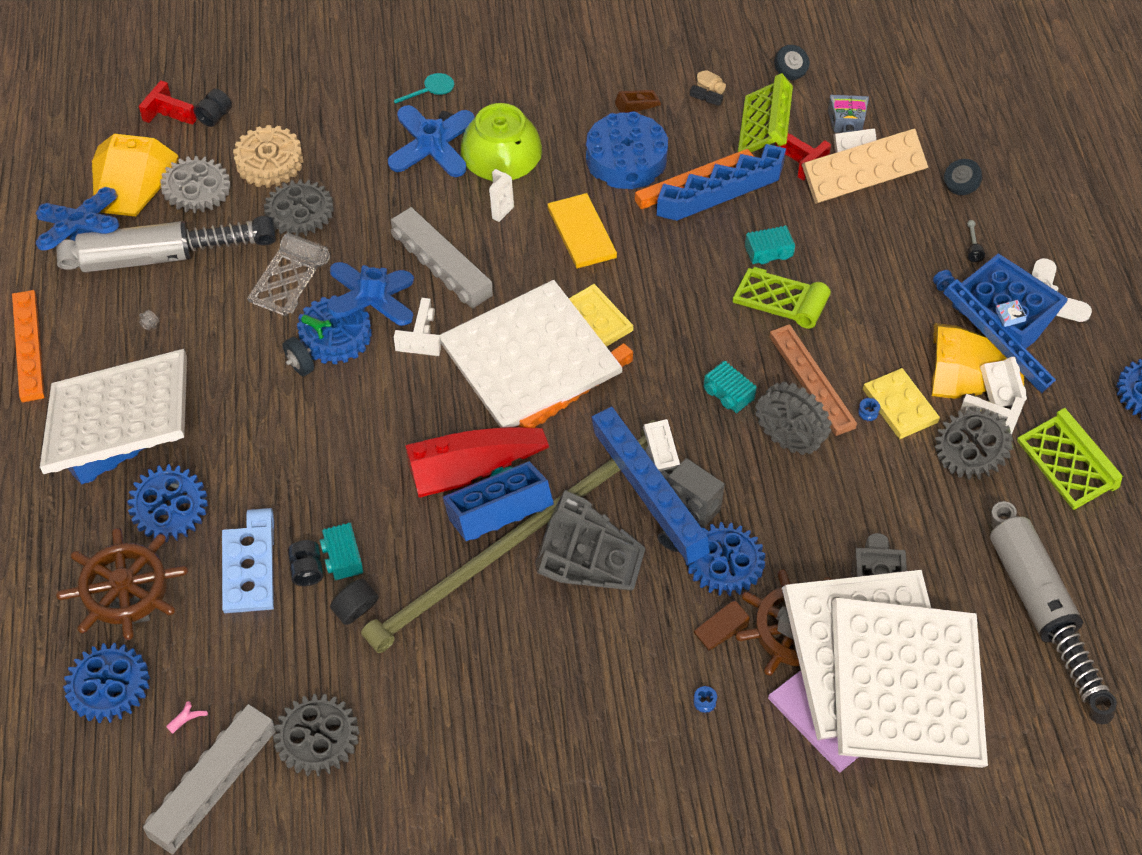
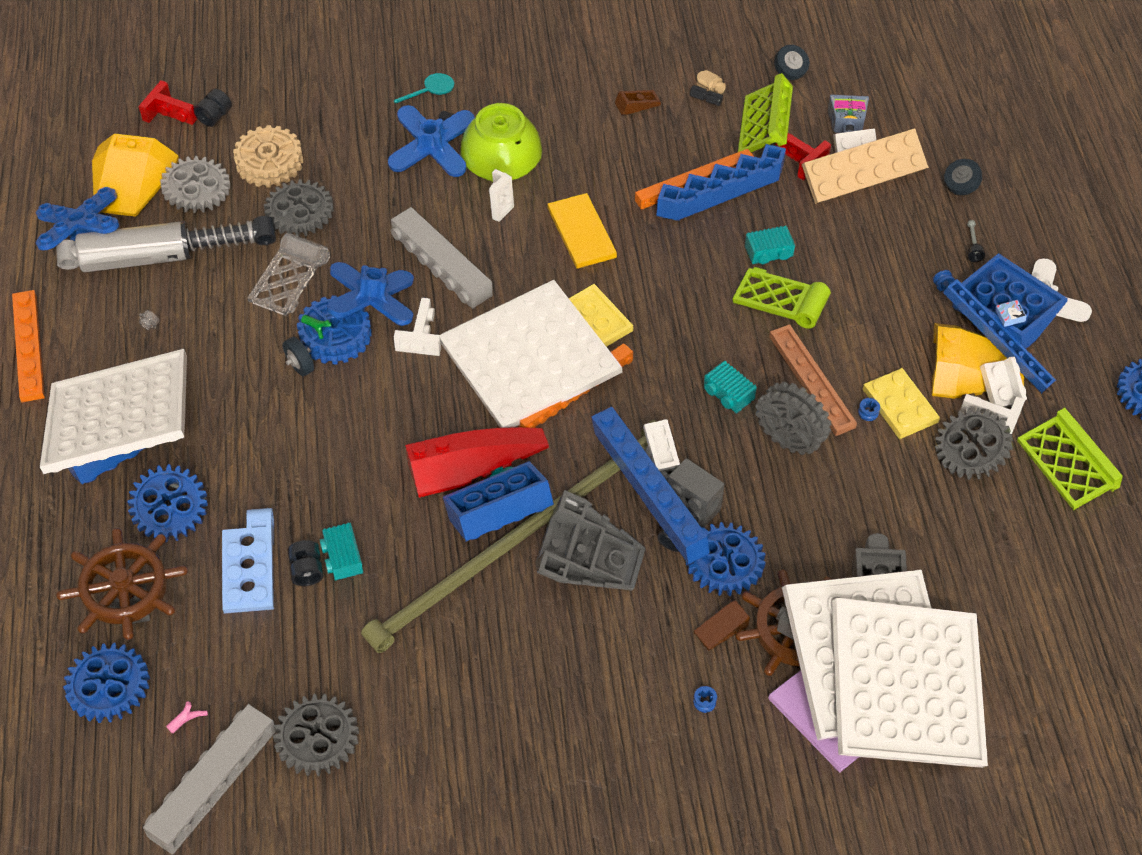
(354, 601): black tyre -> none
(626, 150): blue brick -> none
(1048, 603): light grey piece -> none

